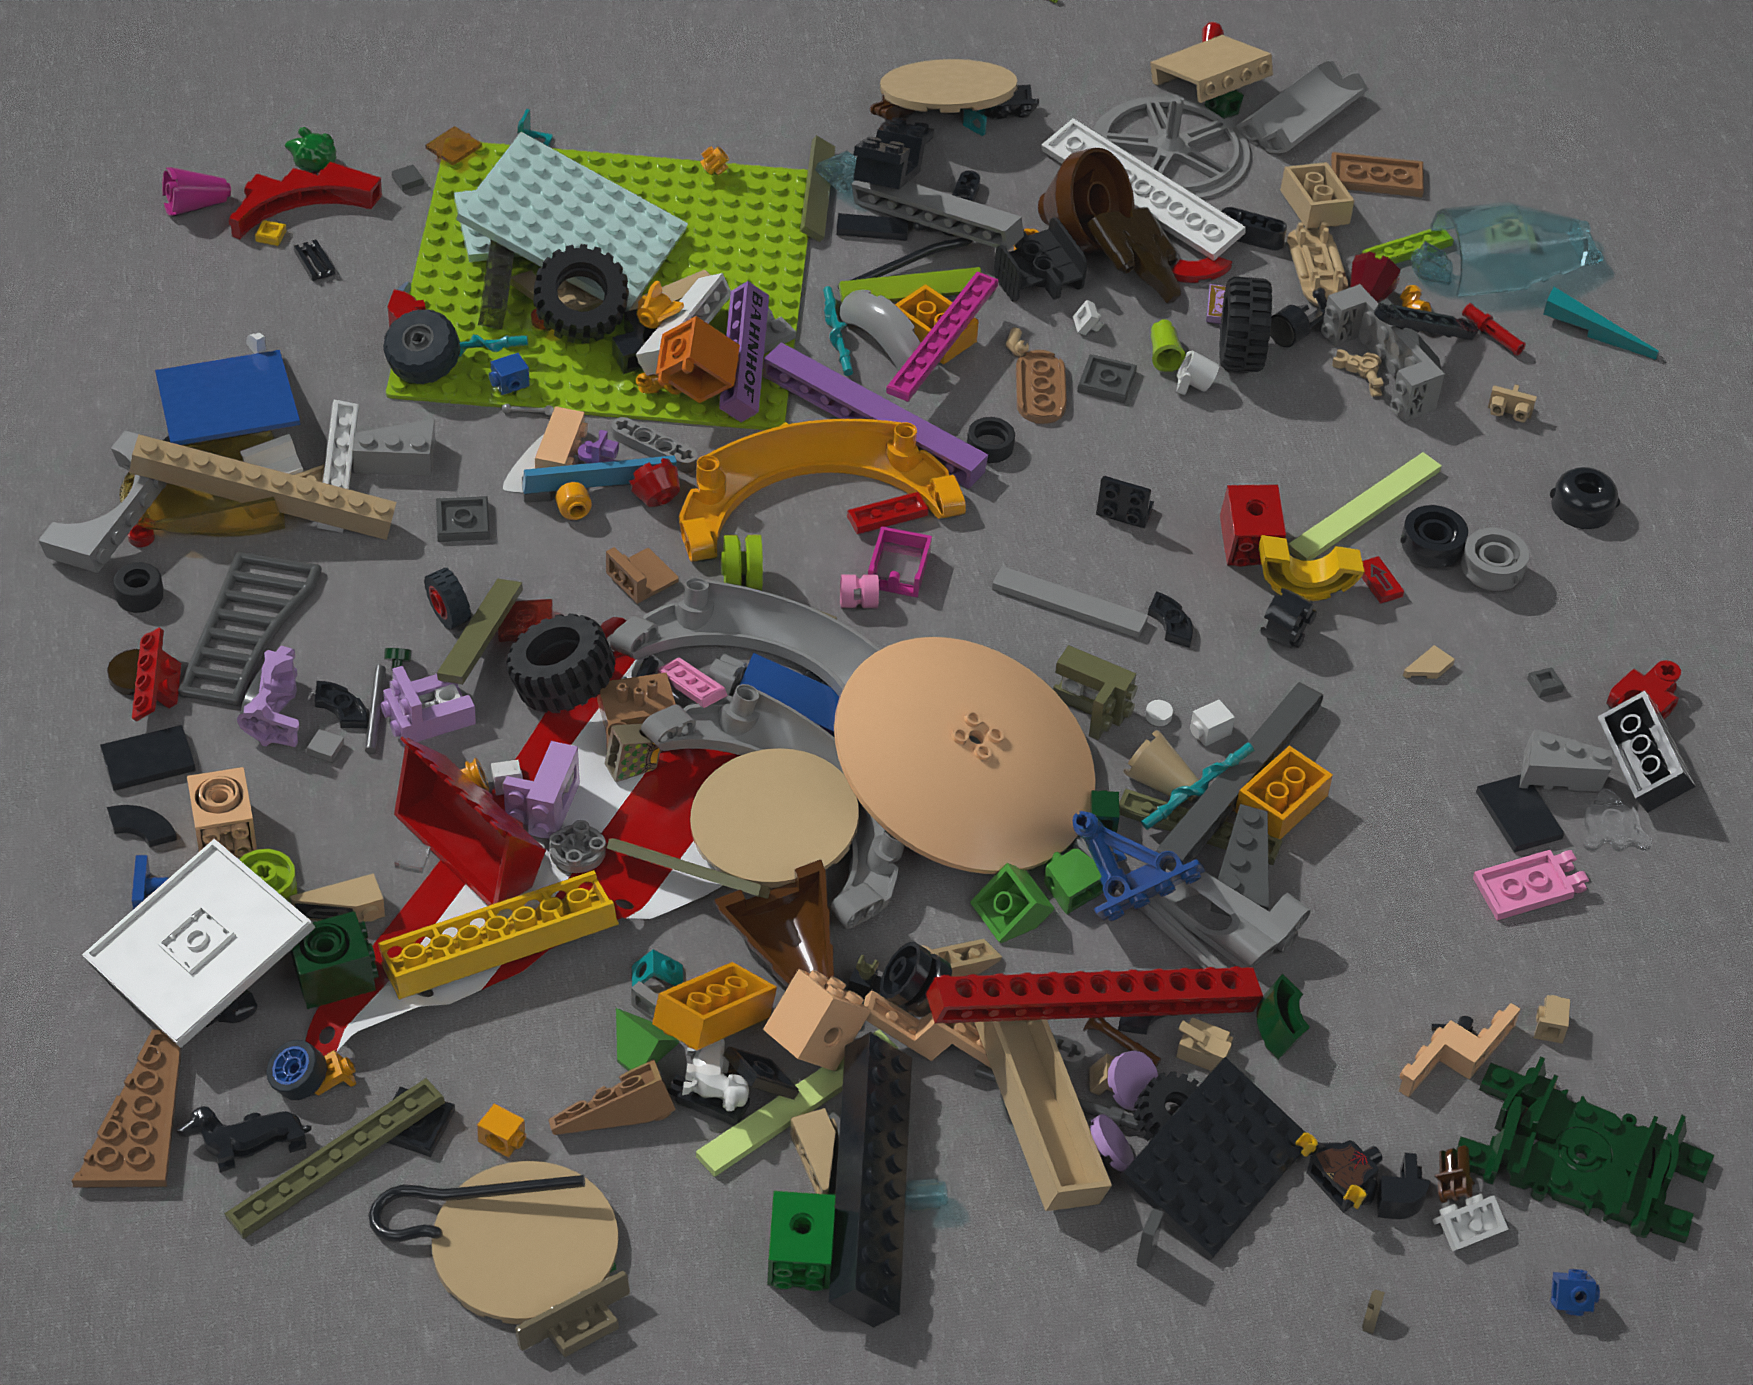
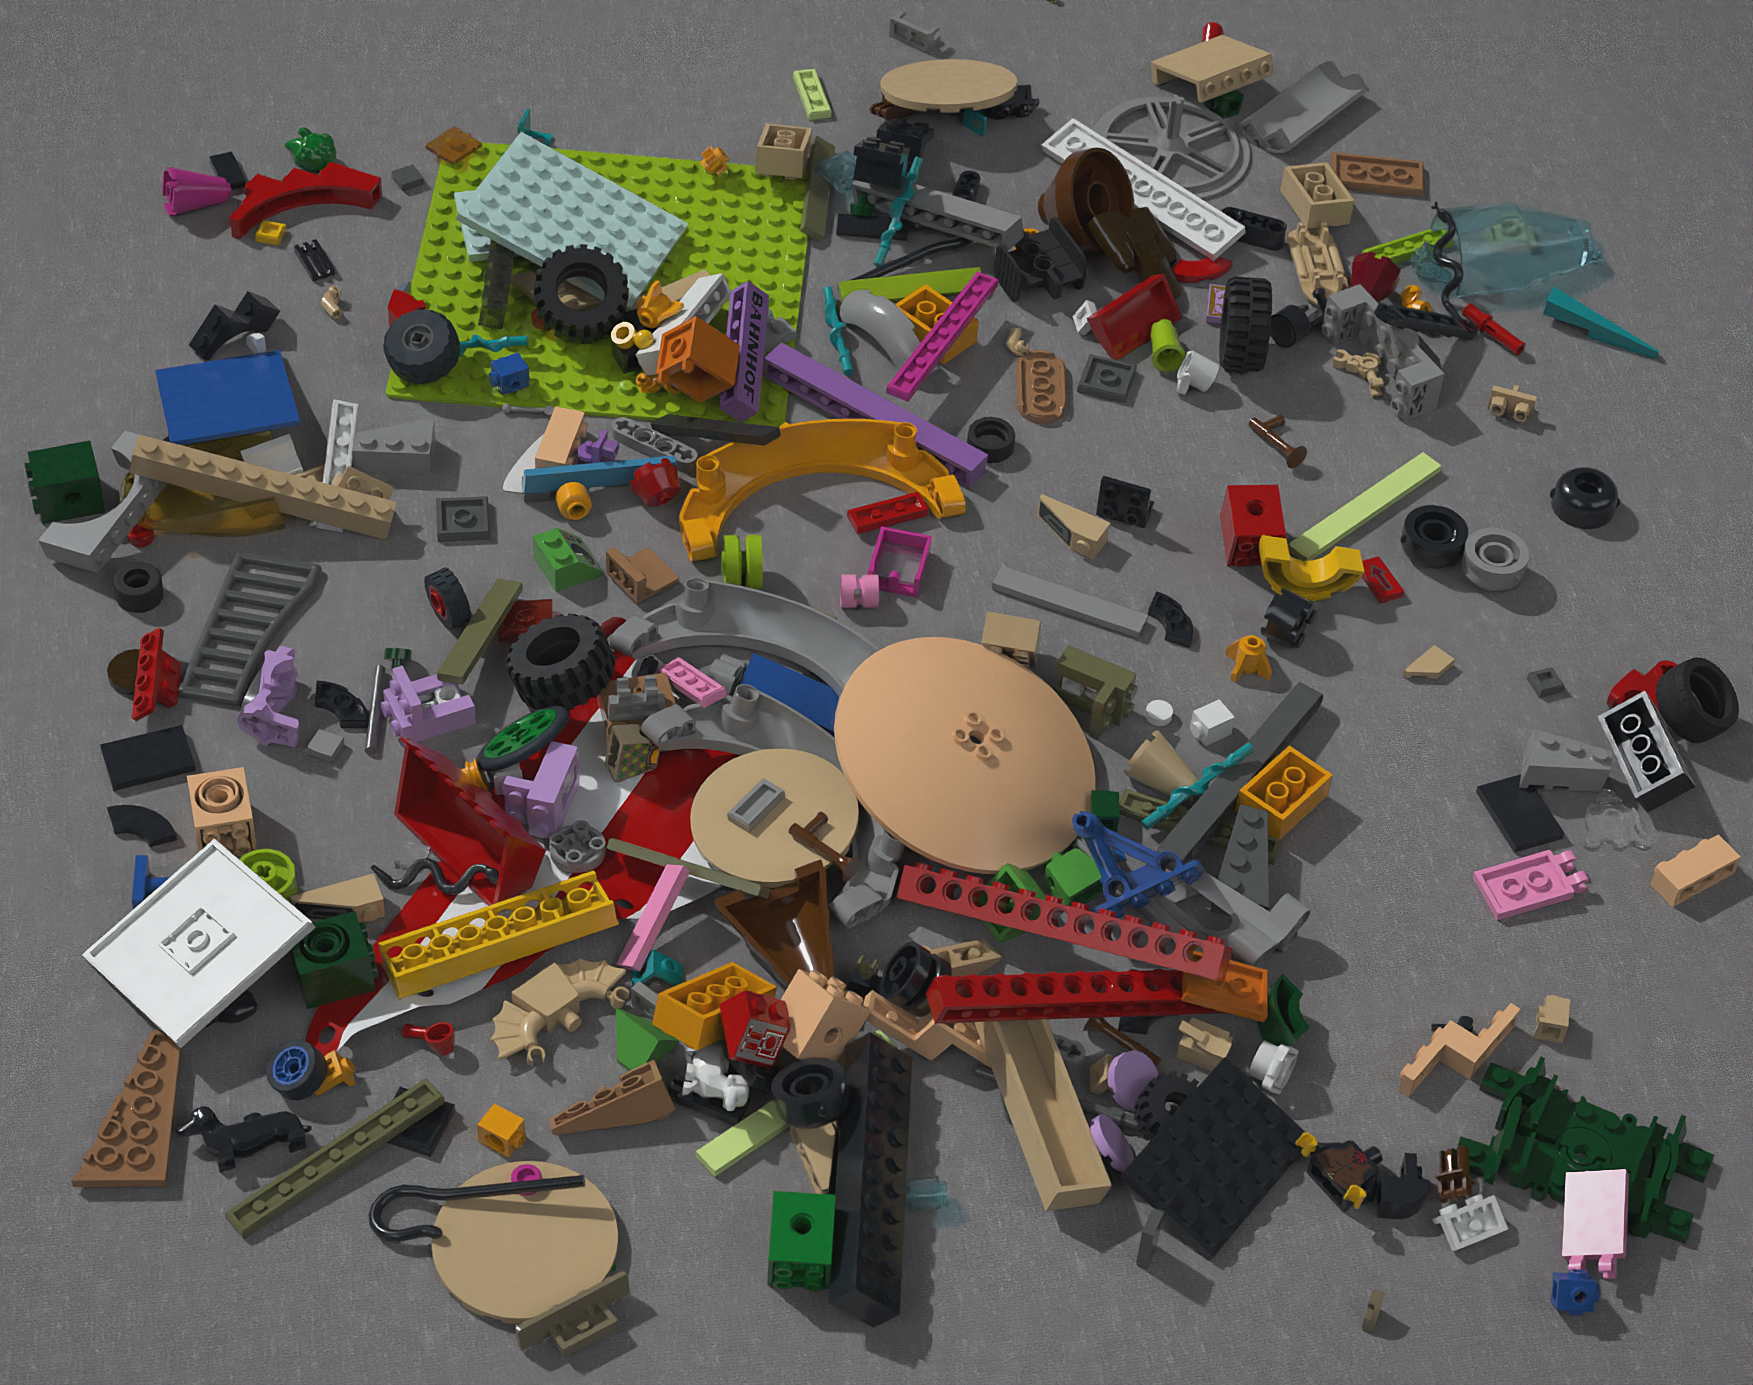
(64, 482): none -> dark green brick
(223, 324): none -> black arch
(226, 167): none -> black tile
(330, 301): none -> tan arm
(363, 483): none -> tan bracket
(438, 876): none -> black animal
(438, 1036): none -> red bar
(523, 738): none -> wedge
(524, 1173): none -> dark pink tile
(553, 1001): none -> tan torso
(564, 559): none -> bright green slope
(625, 336): none -> yellow plate
(635, 706): none -> light grey plate
(653, 917): none -> bright pink tile
(716, 429): none -> pearl dark grey tile
(754, 1027): none -> red slope
(756, 805): none -> light grey tile
(783, 151): none -> tan brick
(811, 1092): none -> black piece
(812, 94): none -> yellowish green tile
(848, 866): none -> reddish brown piece
(861, 207): none -> dark green tile
(896, 209): none -> teal piece
(913, 34): none -> light grey hinge
(1013, 637): none -> tan brick
(1074, 527): none -> tan slope
(1129, 318): none -> red slope
(1212, 965): none -> red brick
(1240, 994): none -> orange tile
(1250, 657): none -> light orange brick
(1273, 1065): none -> white piece
(1295, 456): none -> reddish brown piece
(1446, 217): none -> black animal
(1596, 1219): none -> tile
(1682, 710): none -> black tyre
(1695, 870): none -> light nougat brick

